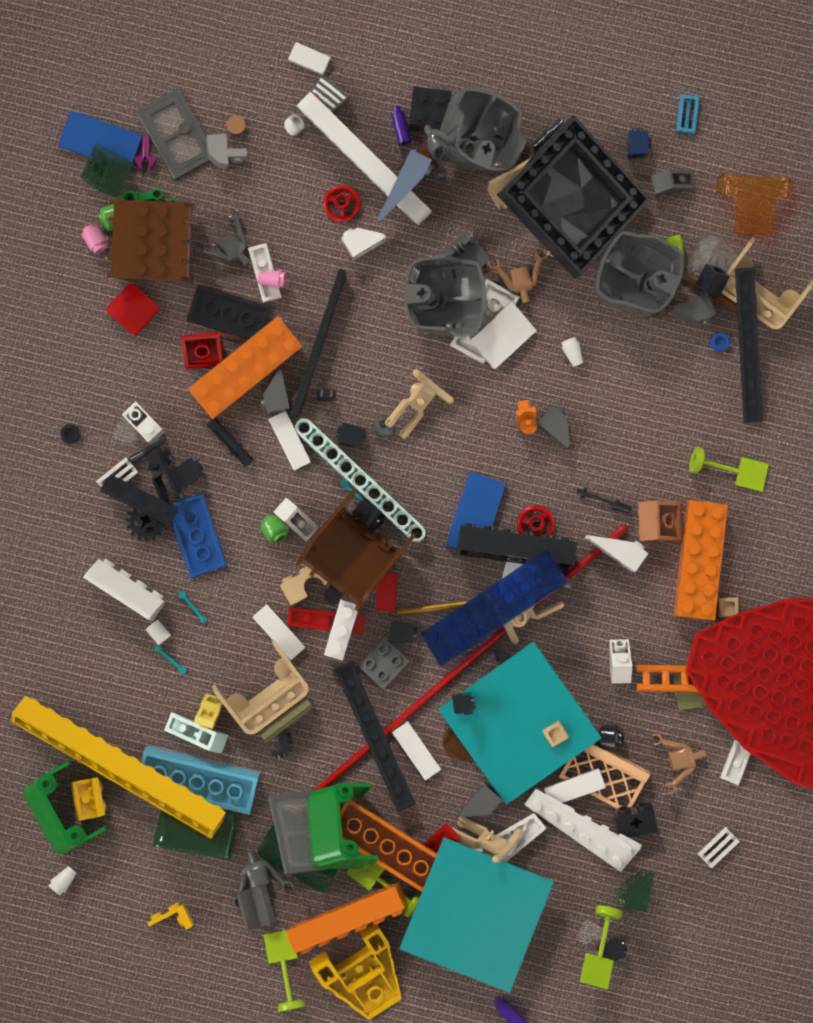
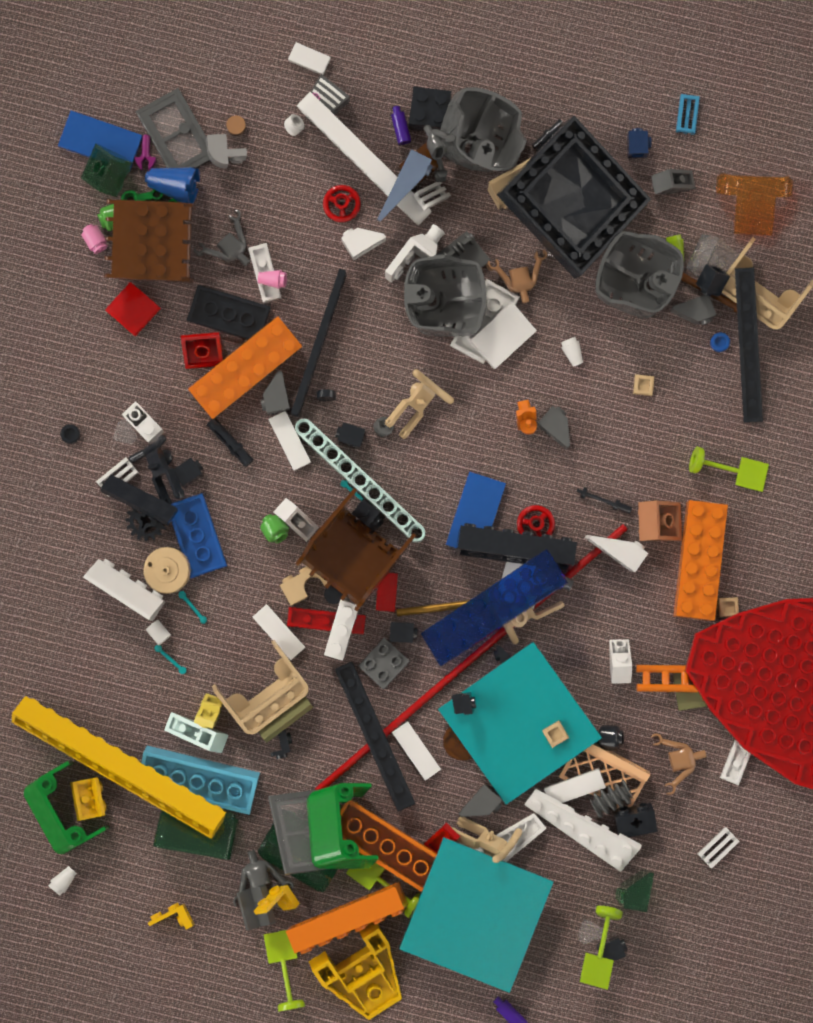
(167, 570): none -> tan wheel
(175, 182): none -> blue cone
(278, 894): none -> yellow bracket
(421, 245): none -> white plate
(439, 190): none -> white tile
(612, 798): none -> dark grey piece
(643, 385): none -> tan tile

